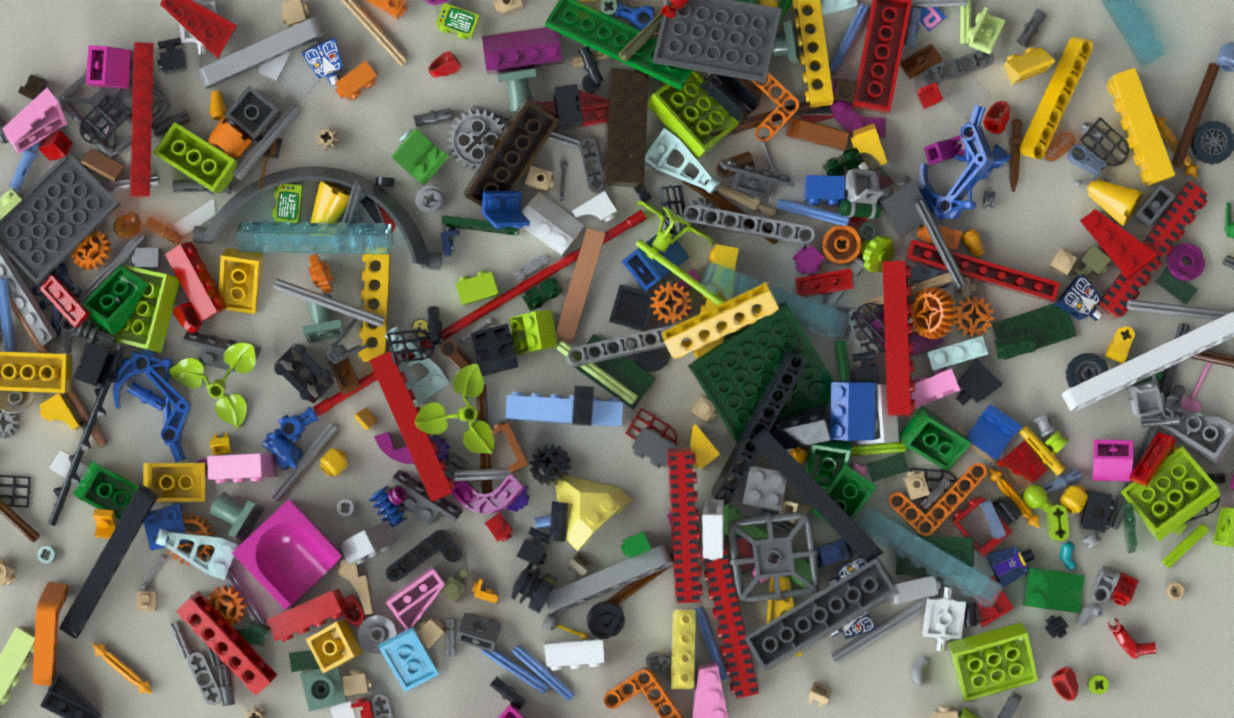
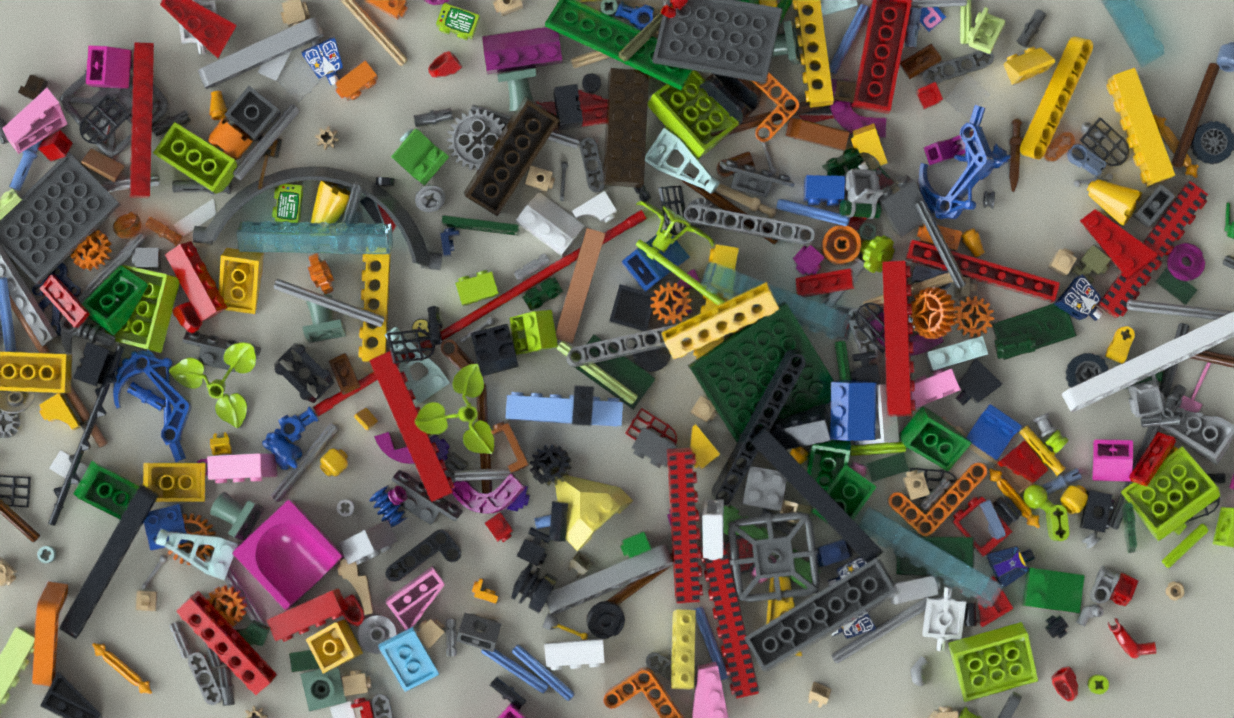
(105, 522): light orange bracket -> none
(172, 60): black brick -> none
(339, 352): dark grey plant -> none
(454, 586): olive brick -> none
(503, 209): blue bracket -> none
(590, 65): black pin -> none
(997, 117): red rock -> none
(1065, 555): teal arm -> none

